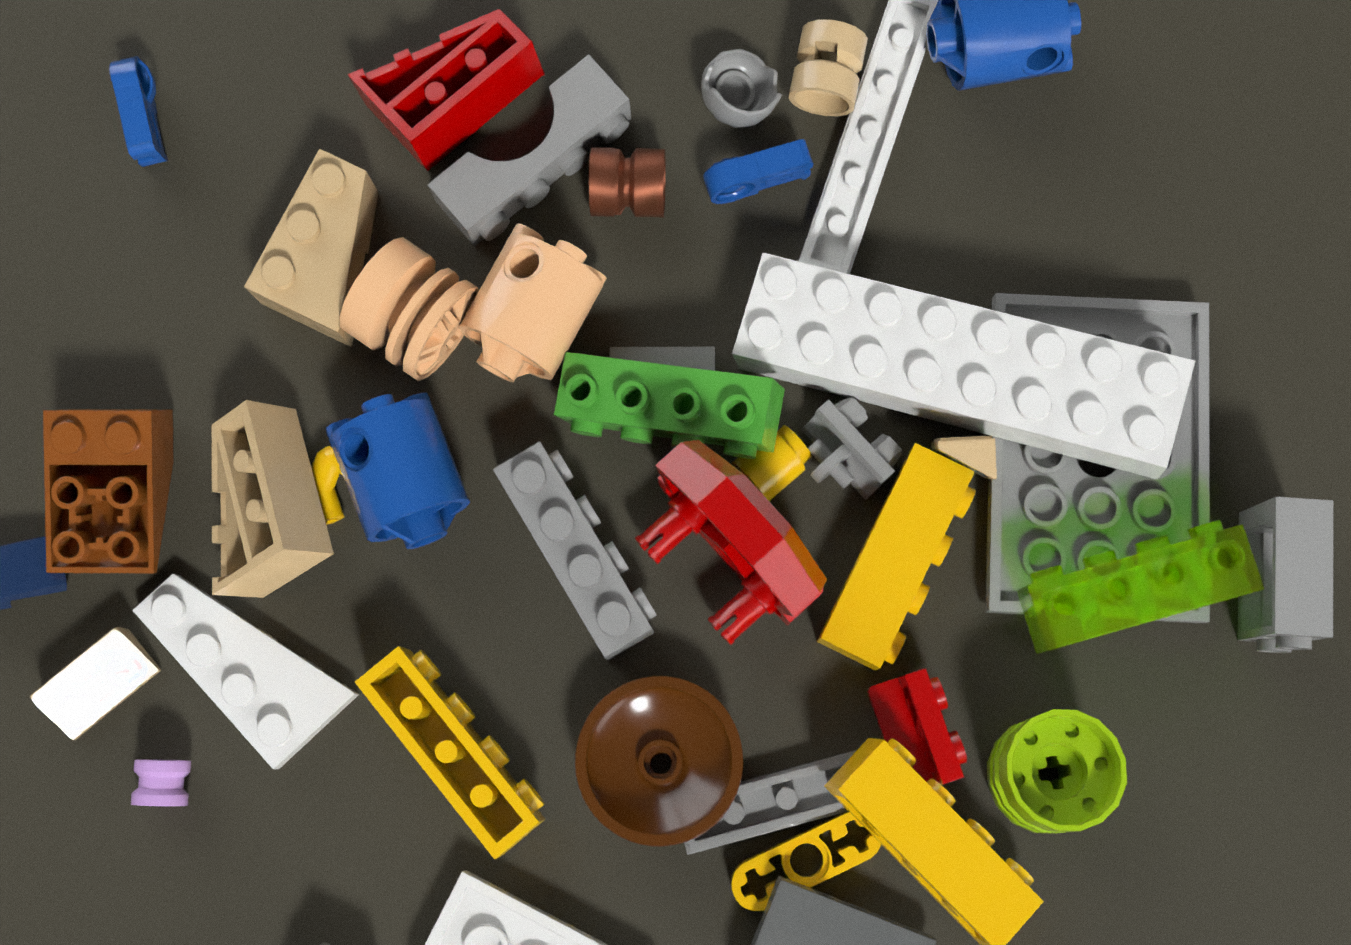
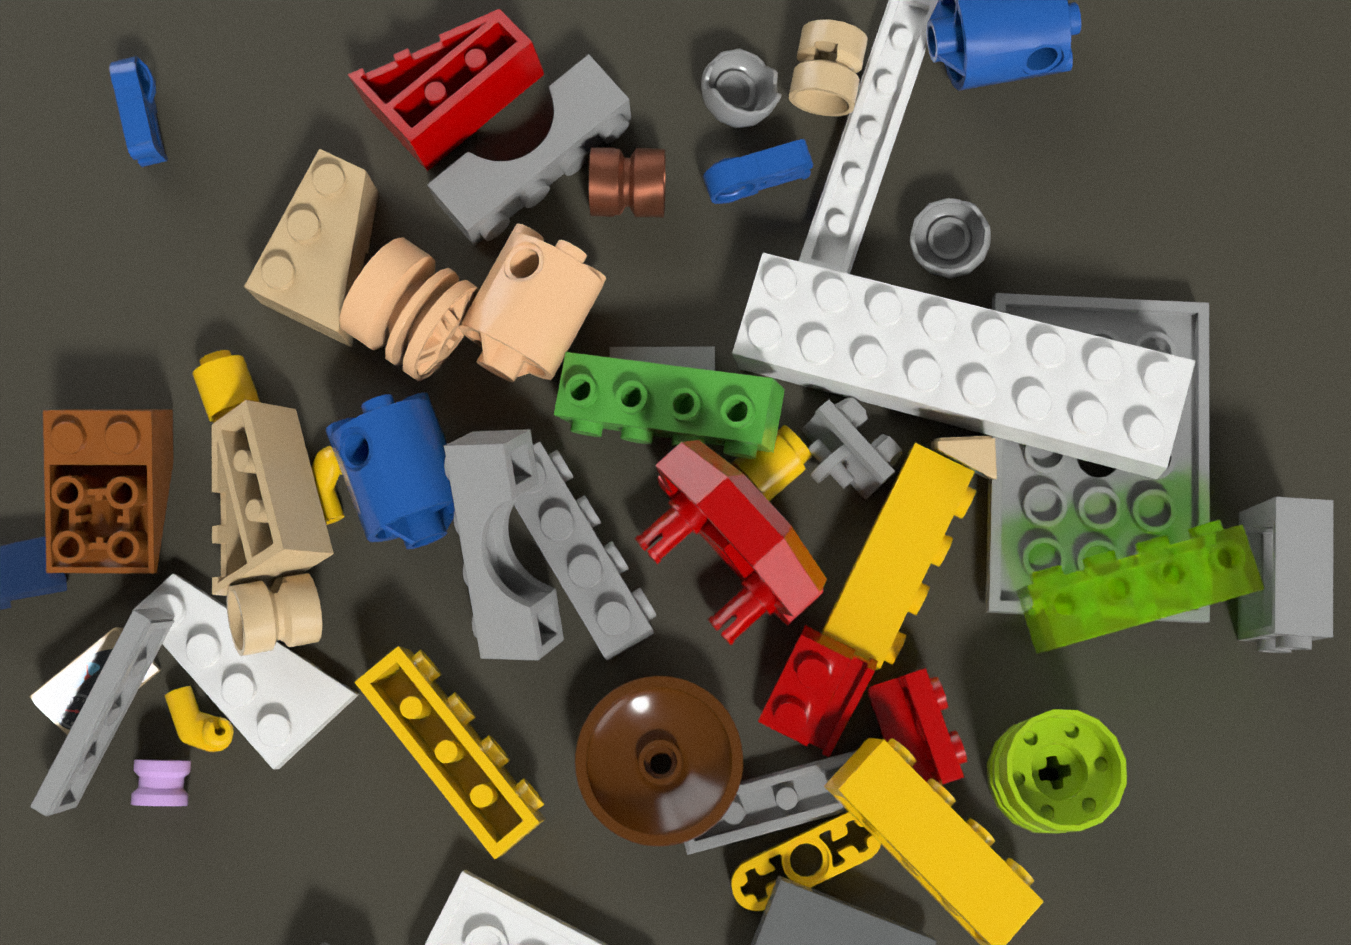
(103, 711): none -> light grey tile
(196, 727): none -> yellow arm
(223, 383): none -> yellow brick
(264, 615): none -> tan wheel
(510, 608): none -> light grey arch
(817, 691): none -> red plate
(950, 237): none -> light grey hair

